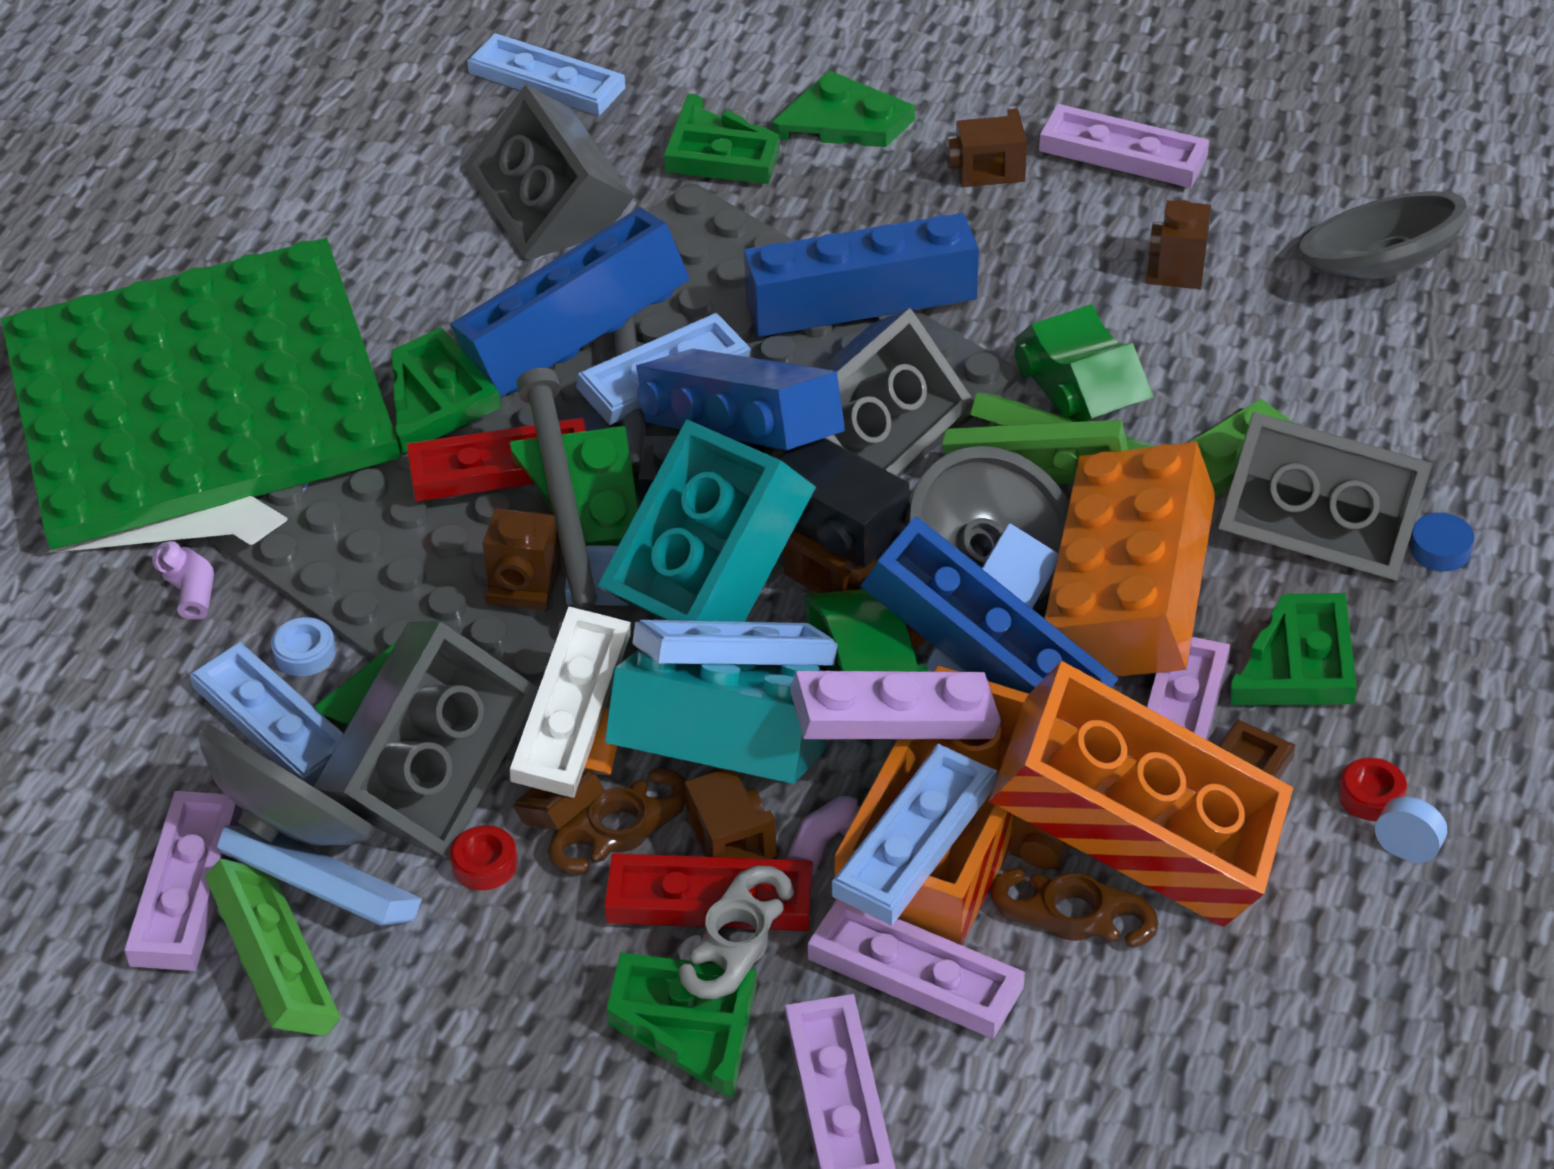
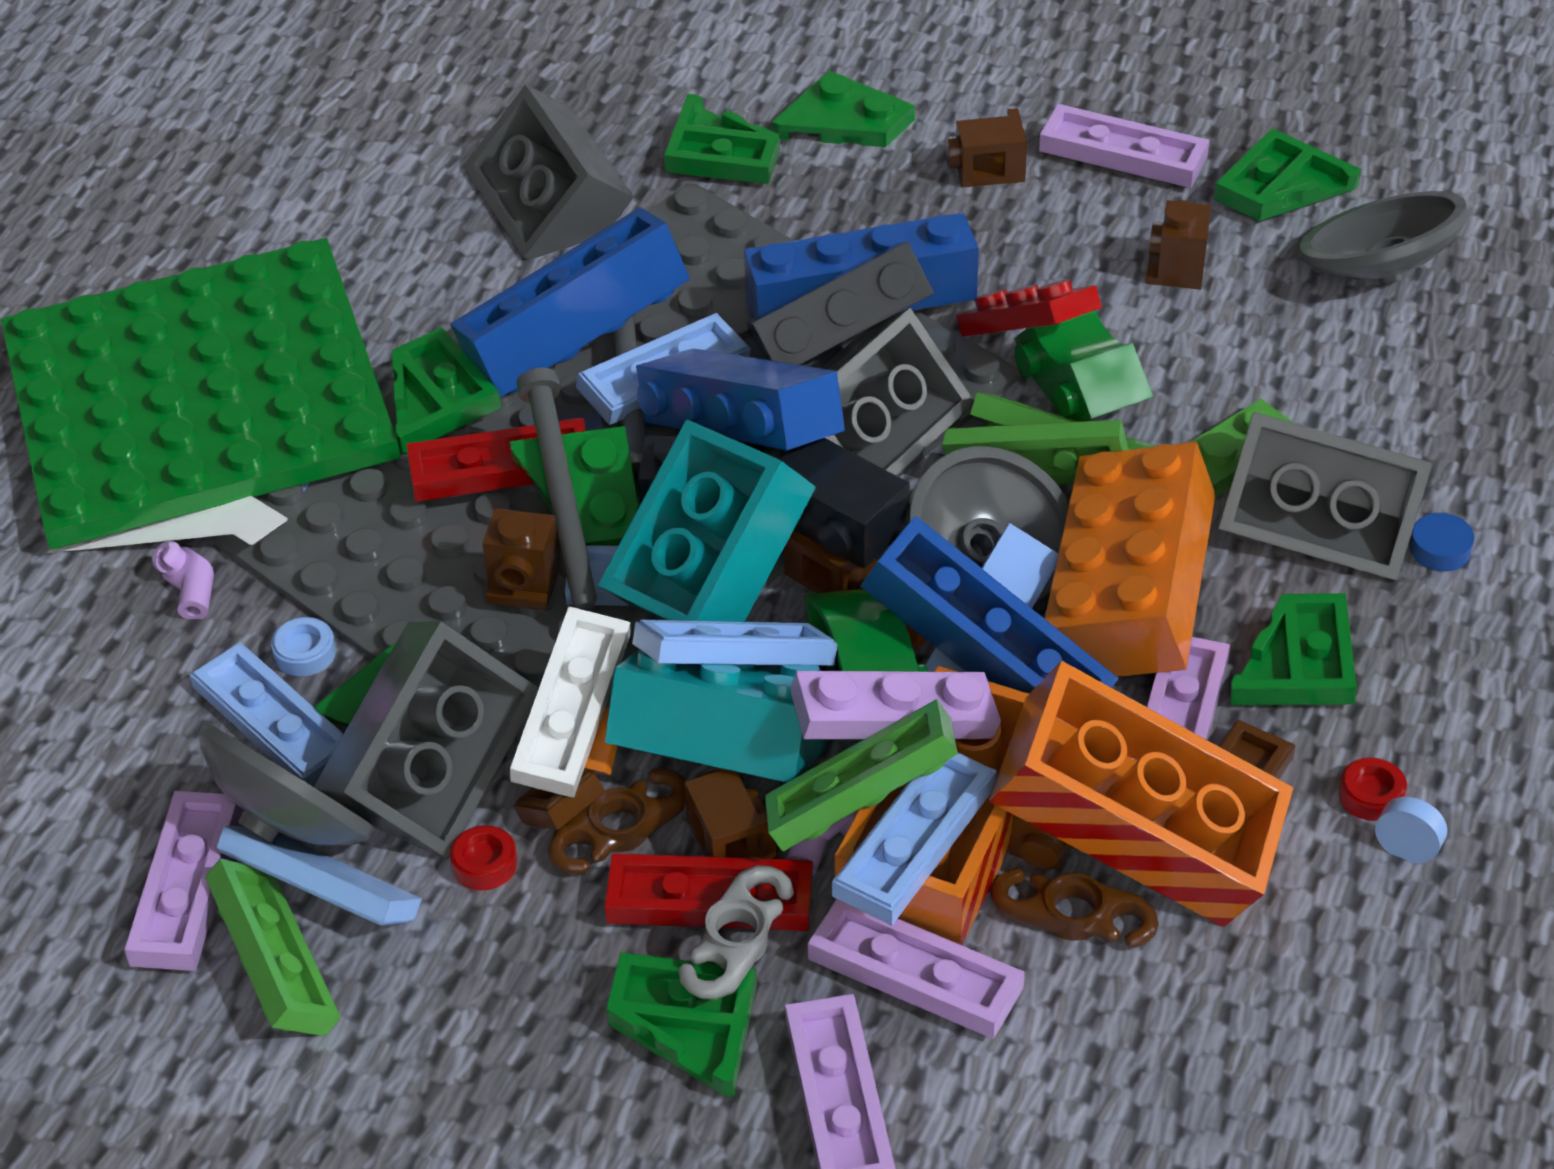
(553, 74): light blue tile -> none
(841, 306): none -> black brick
(860, 775): none -> bright green plate
(1028, 307): none -> red plate
(1282, 177): none -> green wing

